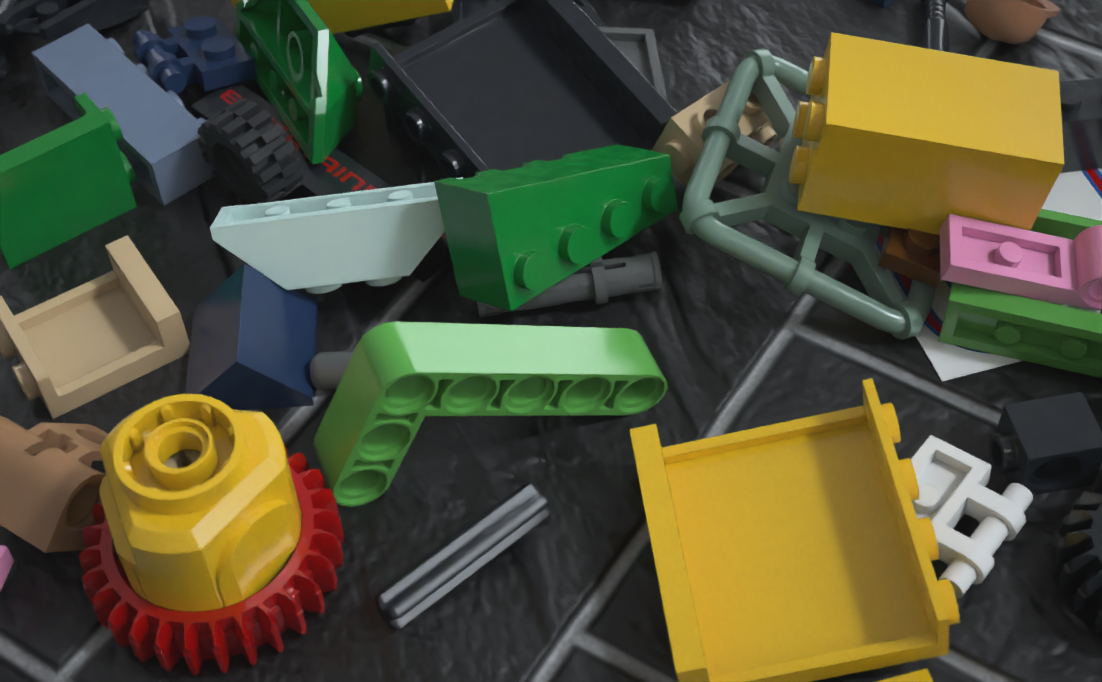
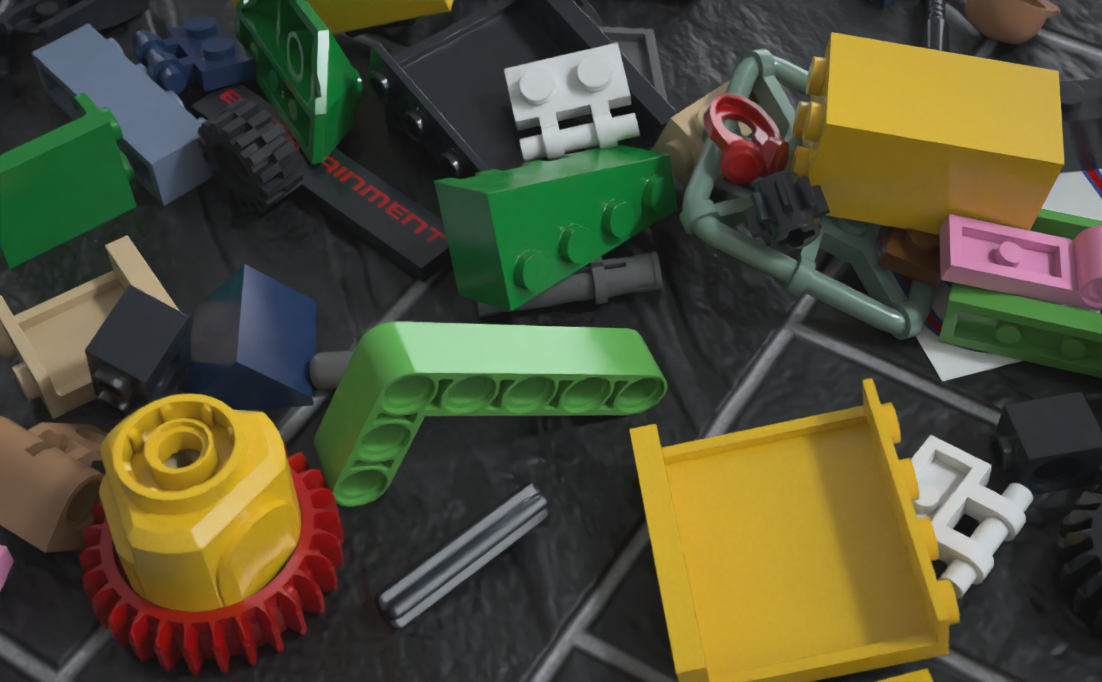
(138, 353): none -> black brick
(335, 236): light aqua wedge -> none
(566, 89): none -> white plate
(740, 158): none -> red piece
(786, 211): none -> black gear

